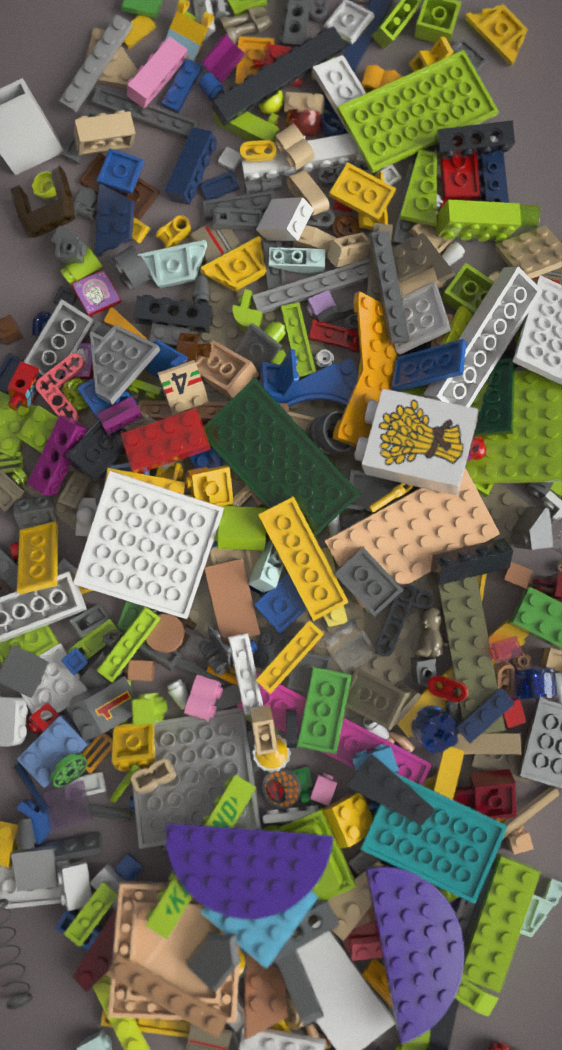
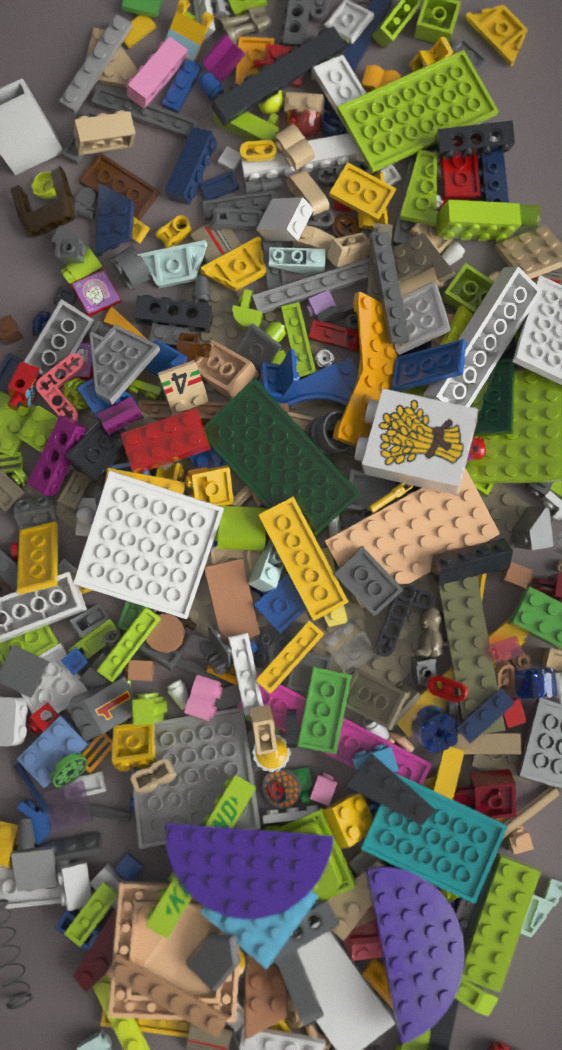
(120, 171): blue plate -> none
(124, 784): lime bar -> none

